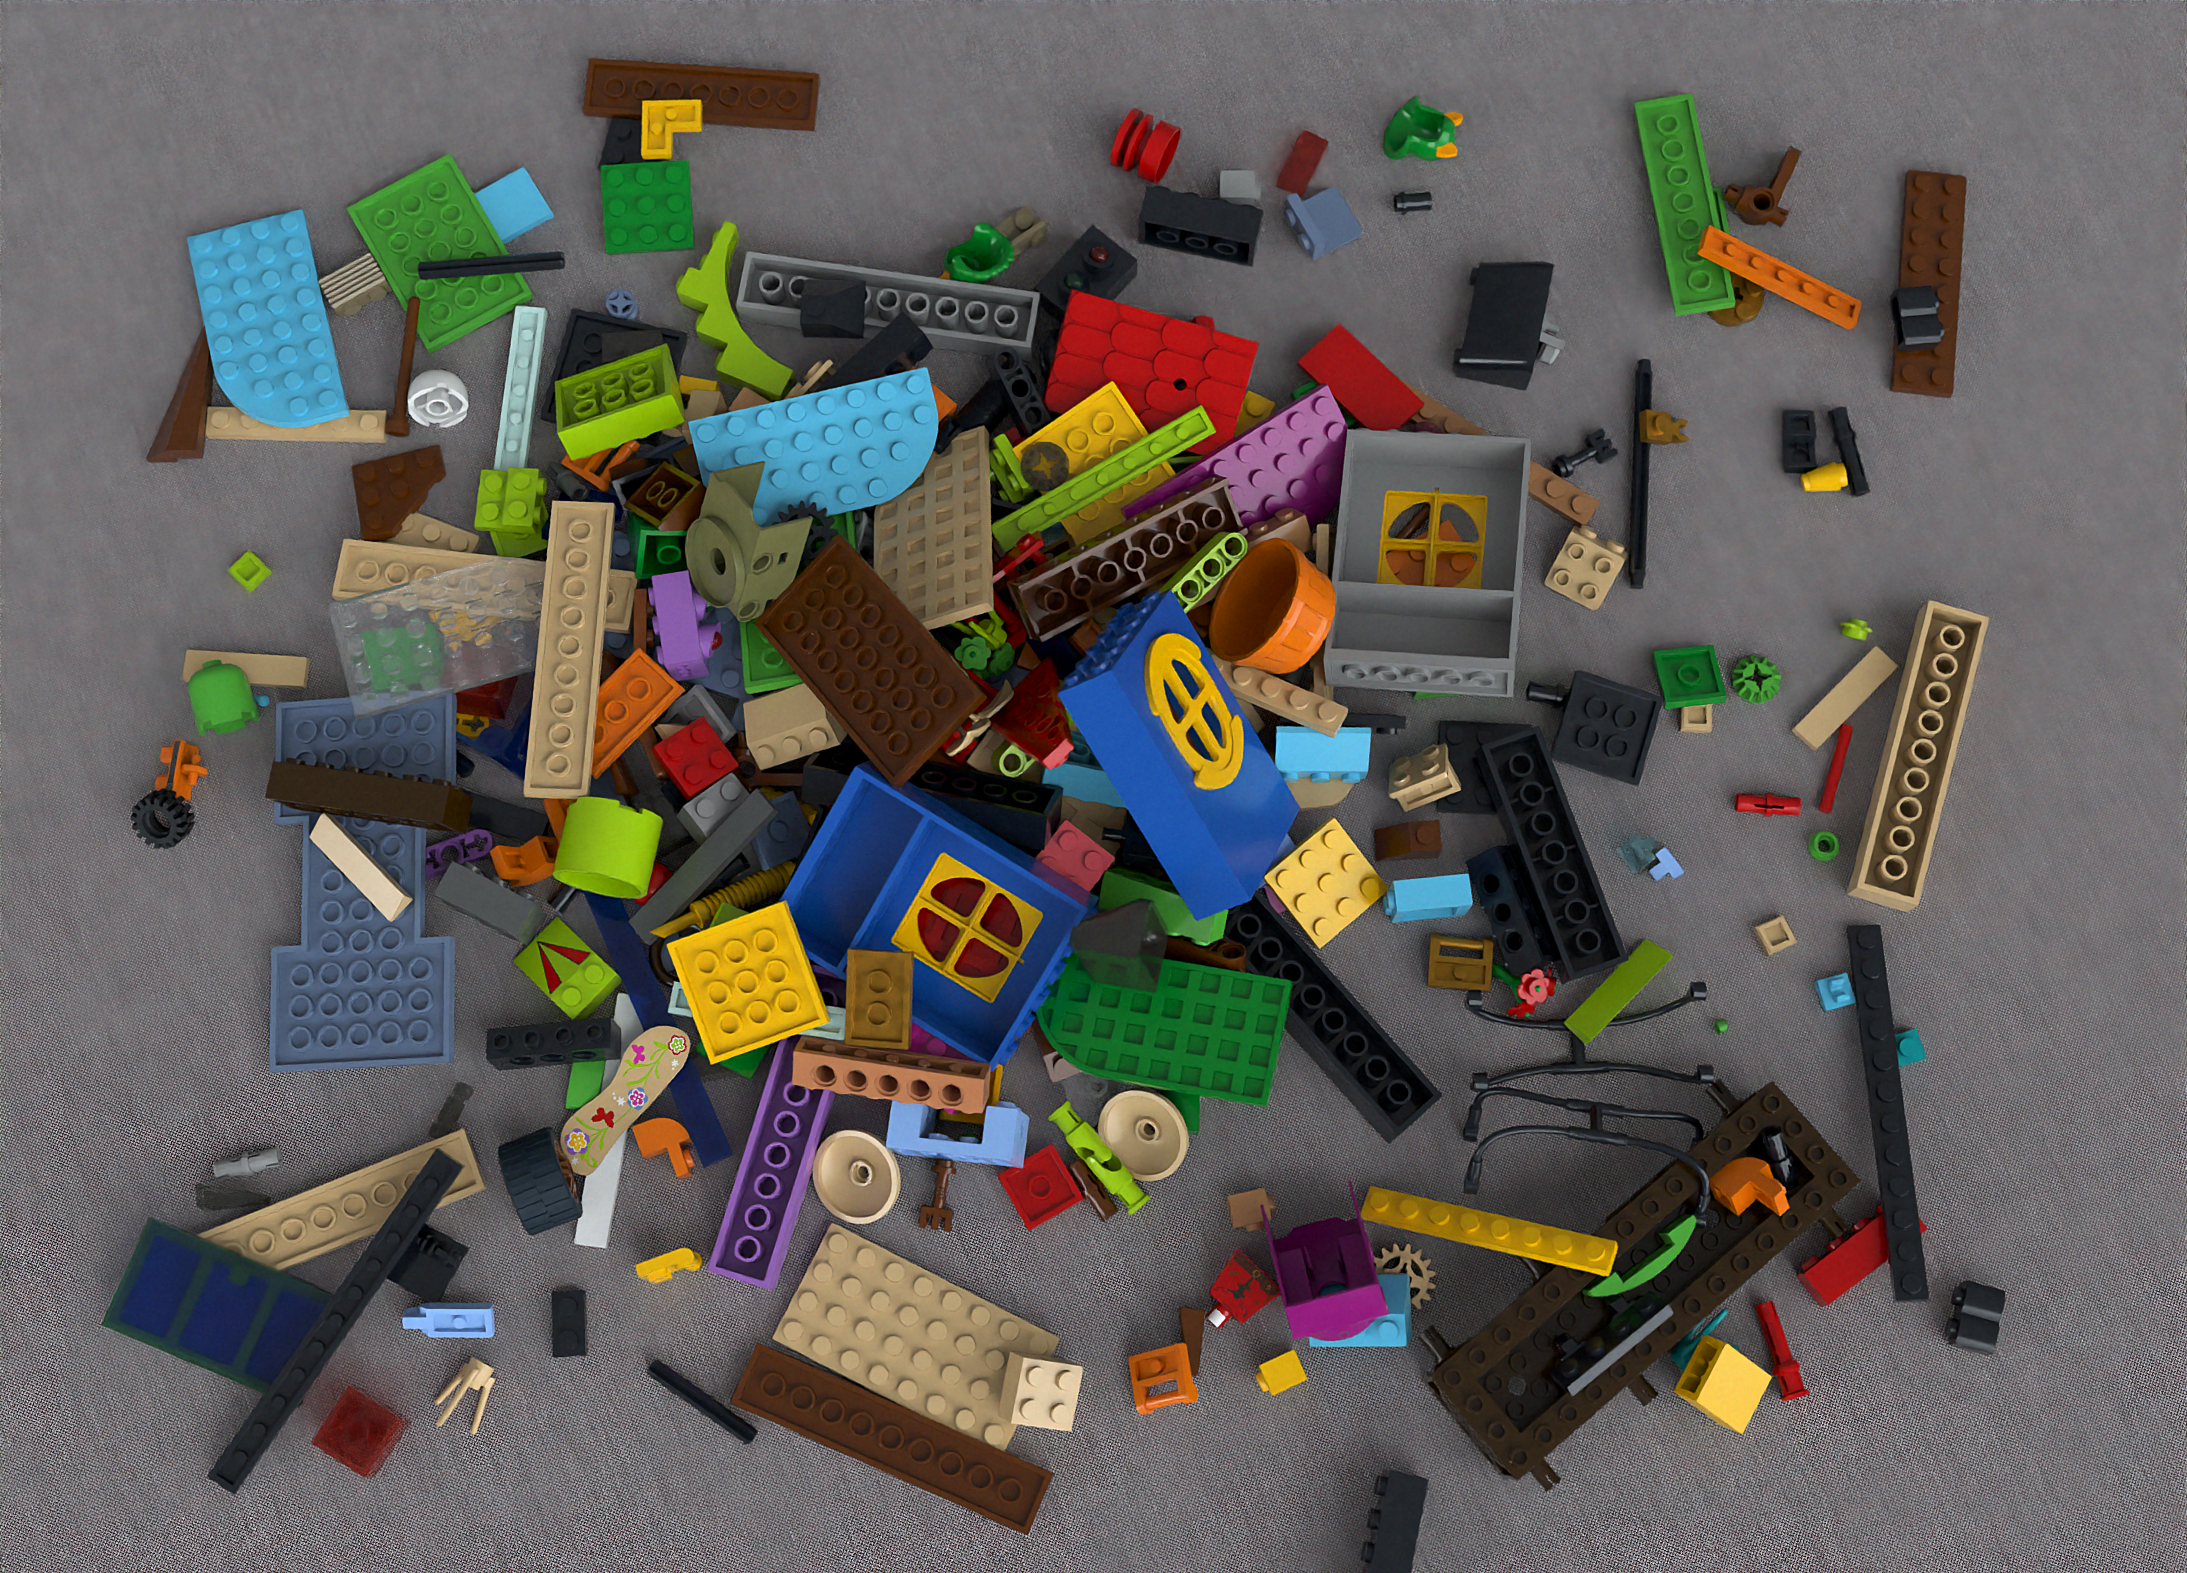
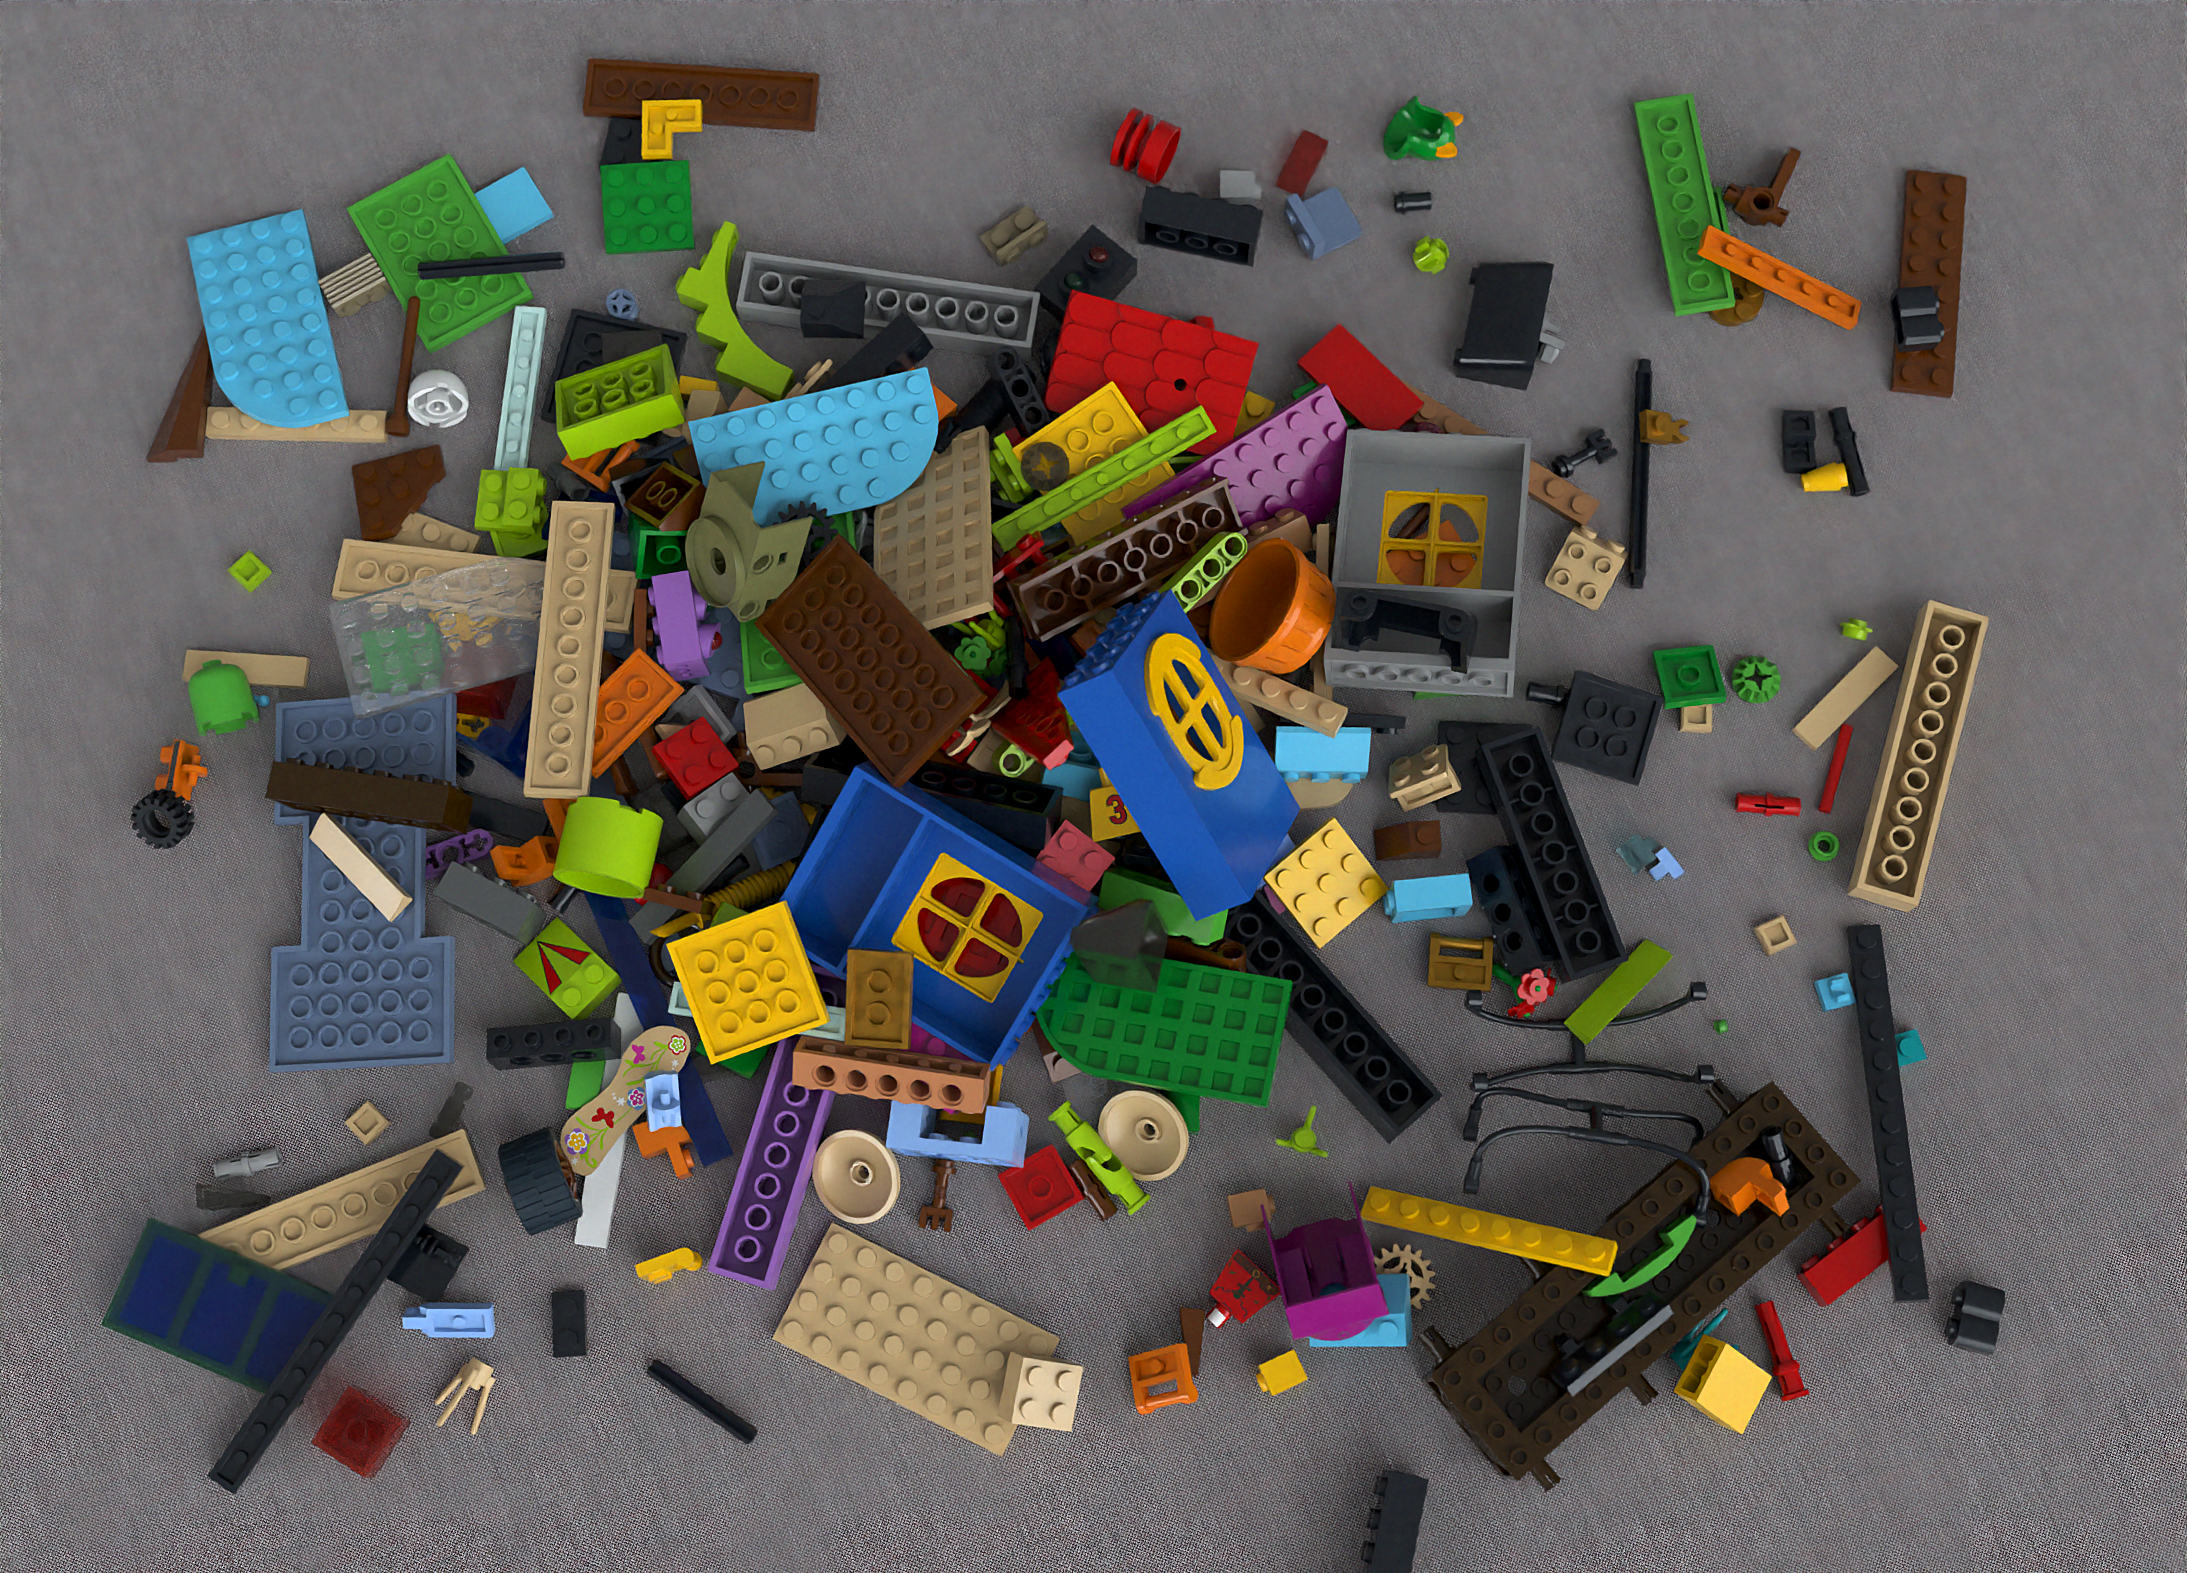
(367, 1122): none -> tan tile
(662, 1099): none -> light blue hips
(667, 896): none -> reddish brown plate
(892, 1438): reddish brown plate -> none
(979, 256): green hair -> none
(1016, 666): none -> black pin
(1108, 812): none -> yellow torso
(1303, 1138): none -> lime plant
(1369, 611): none -> black windscreen
(1430, 254): none -> lime gear

